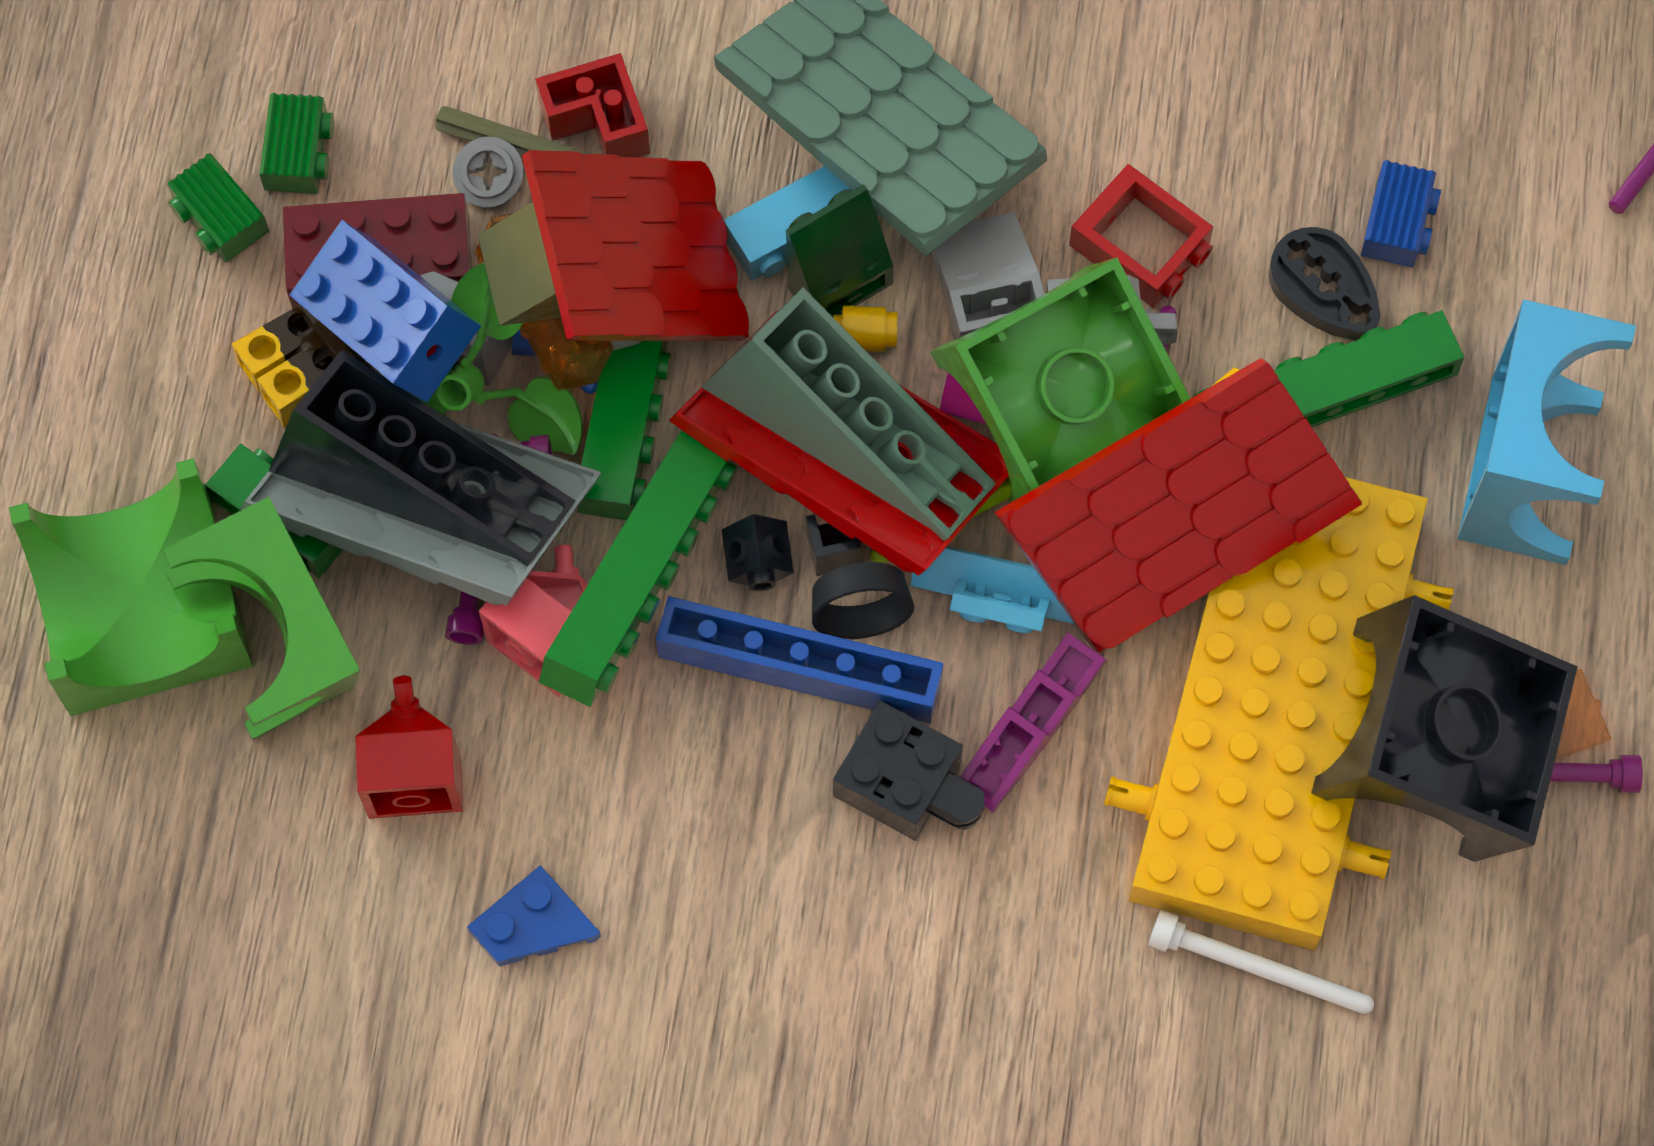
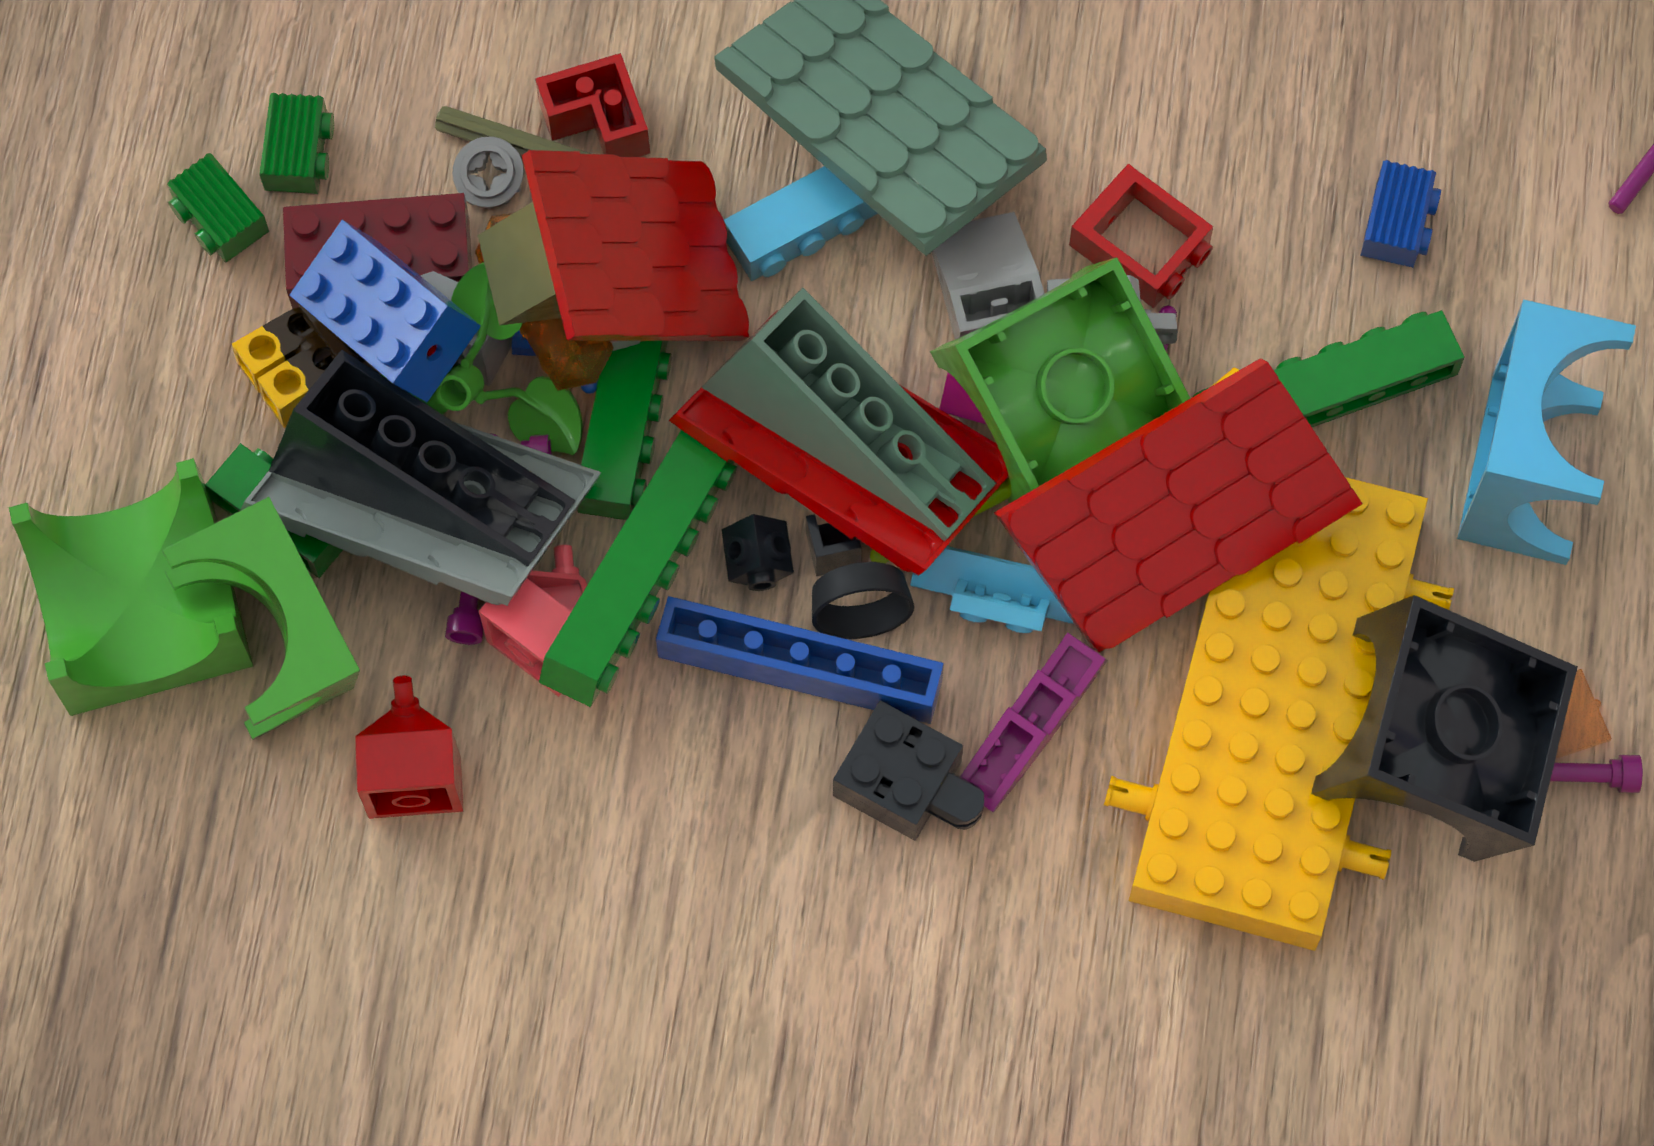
(531, 920): blue wing -> none
(839, 252): dark green slope -> none
(870, 326): yellow brick -> none
(1172, 934): white piece -> none
(1339, 264): black piece -> none

